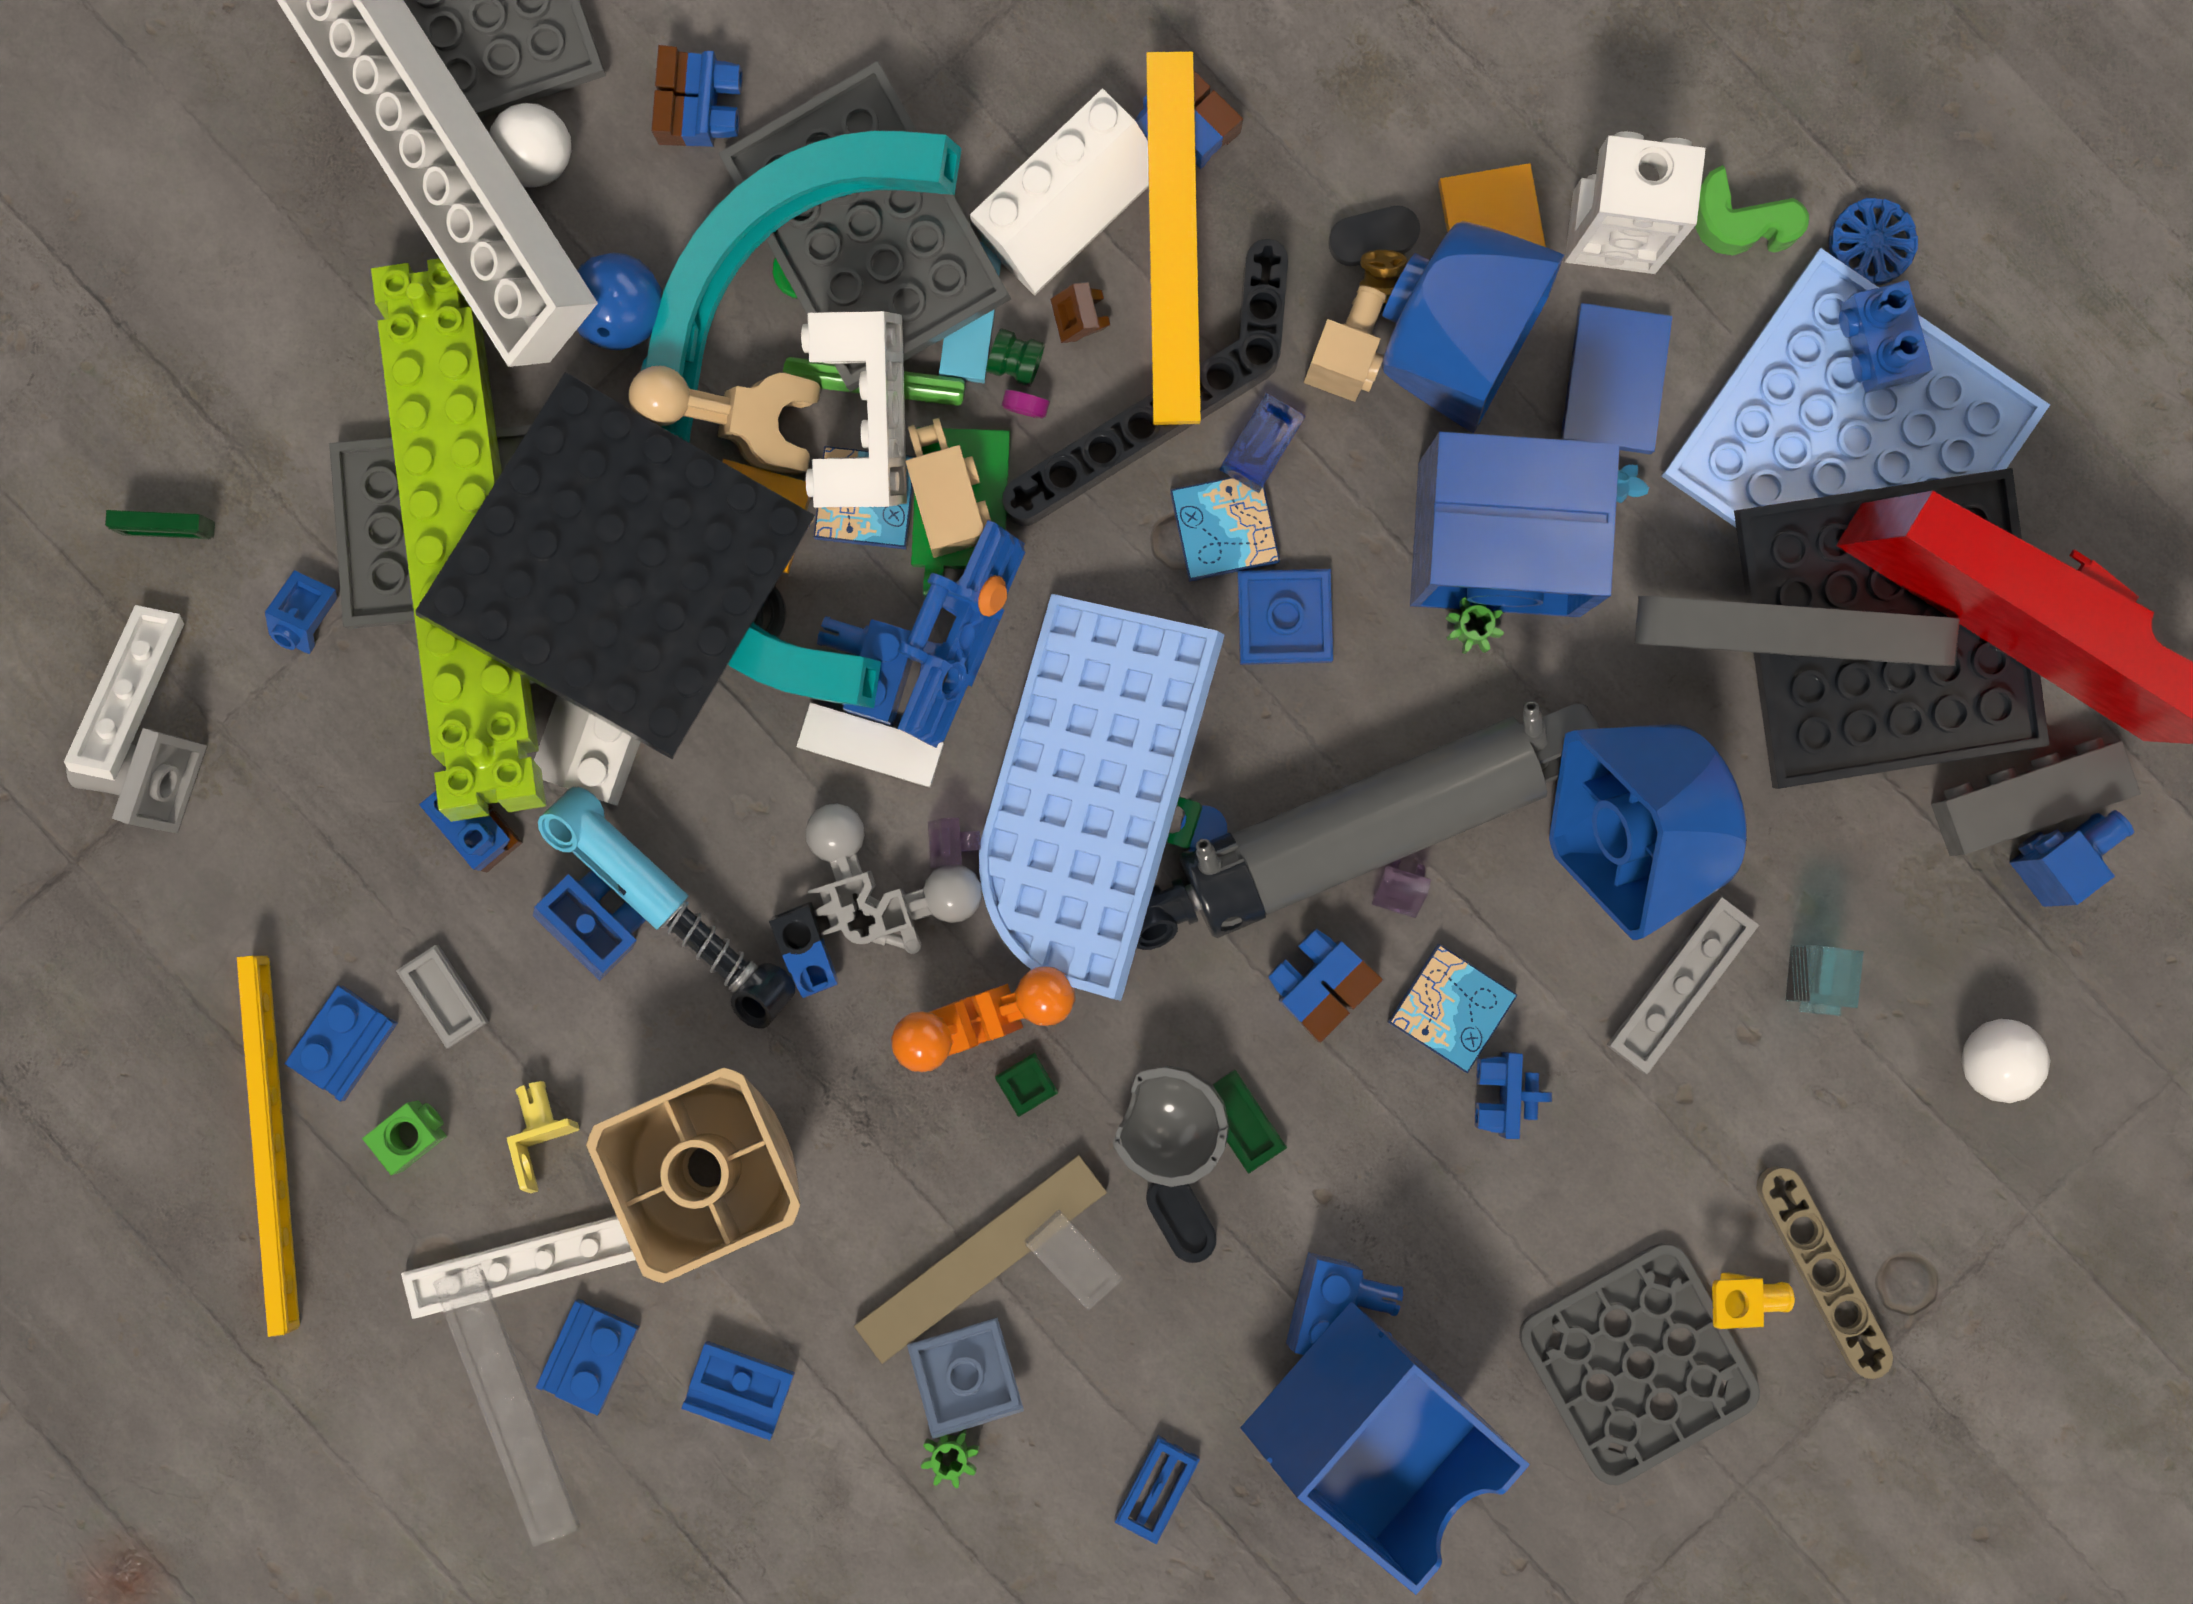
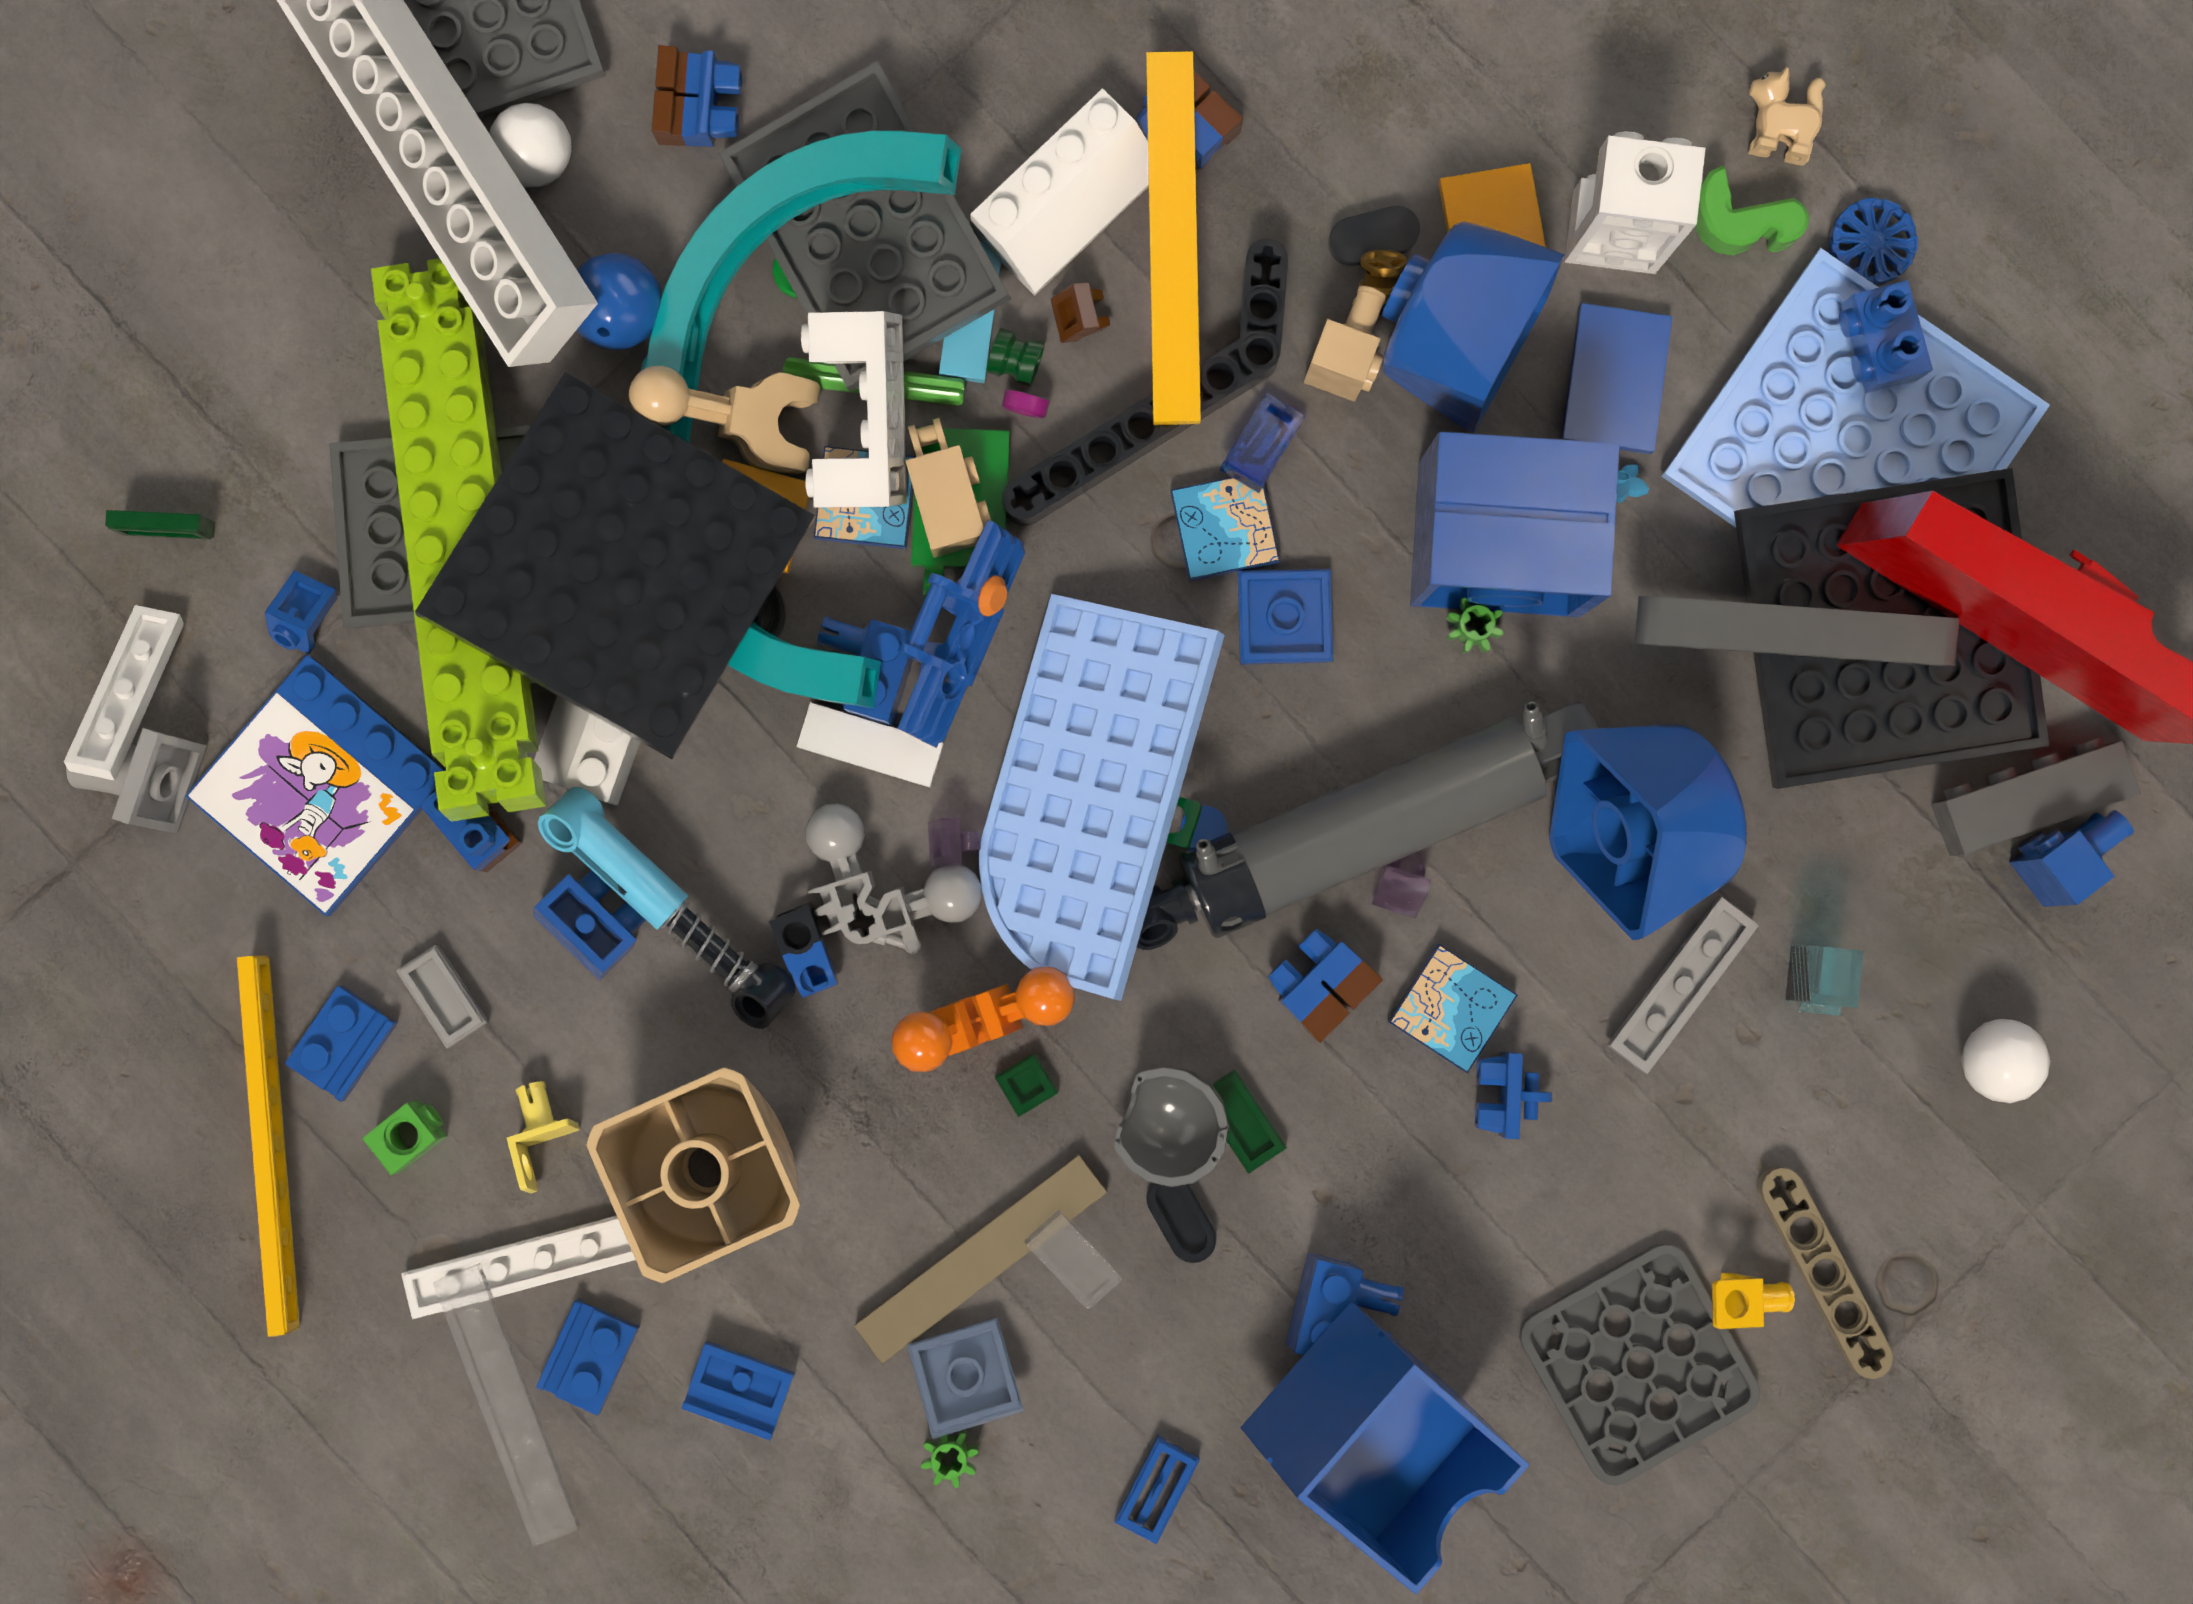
(317, 785): none -> plate
(1784, 121): none -> tan animal

